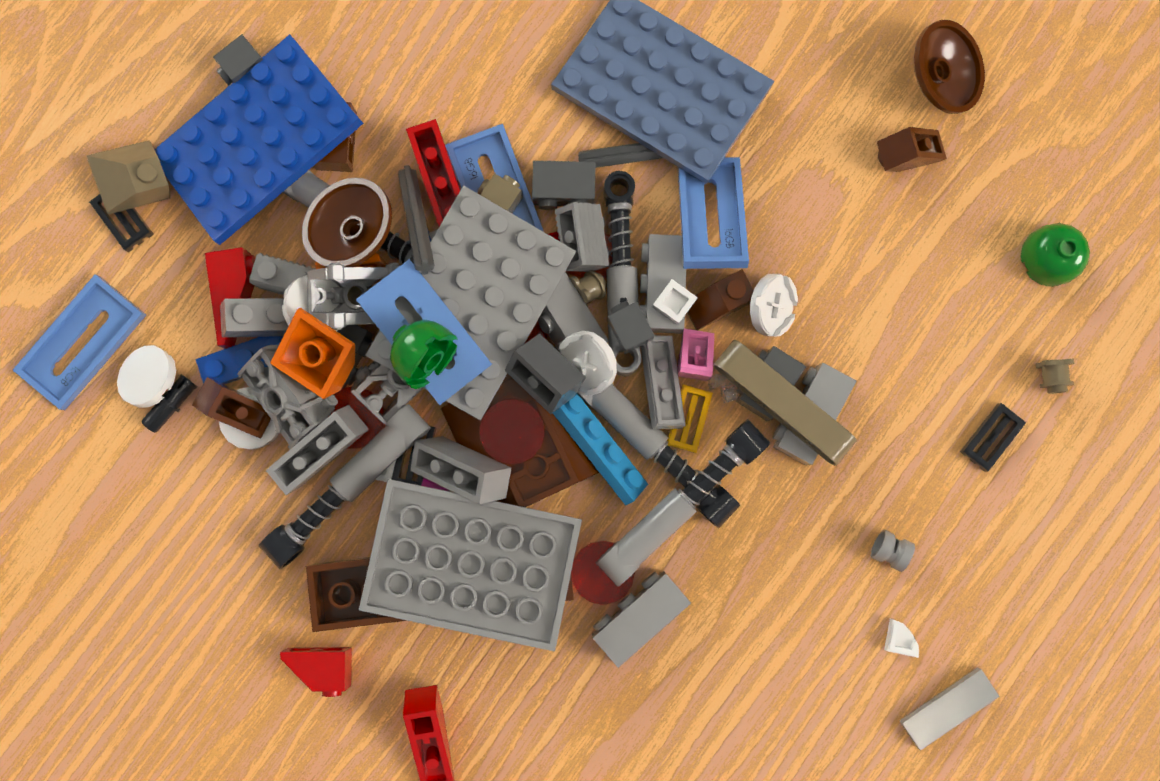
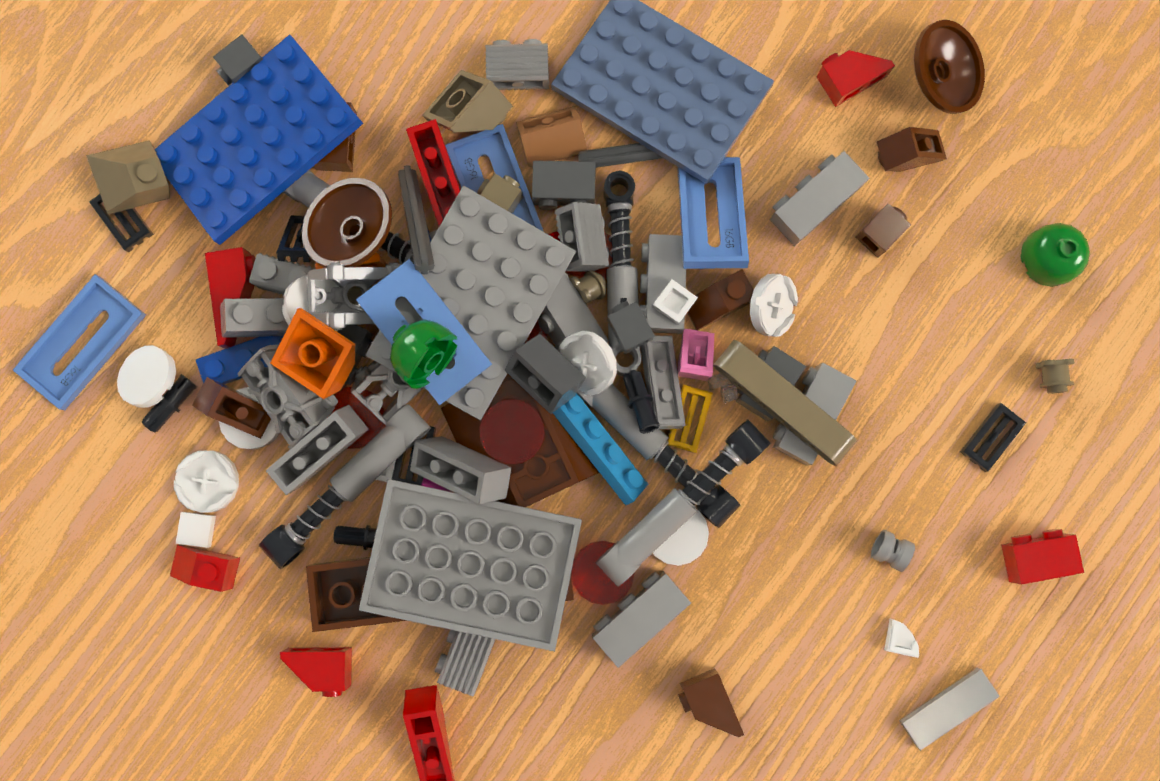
(195, 529): none -> white tile
(204, 568): none -> red slope
(206, 481): none -> white tile
(284, 246): none -> black tile
(355, 536): none -> black axle
(464, 661): none -> light grey brick
(469, 105): none -> dark tan slope
(518, 65): none -> light grey brick
(552, 136): none -> medium nougat panel
(640, 402): none -> black axle
(685, 543): none -> white tile
(710, 702): none -> reddish brown slope
(818, 197): none -> light grey brick
(851, 74): none -> red slope
(883, 230): none -> reddish brown brick
(1042, 557): none -> red brick

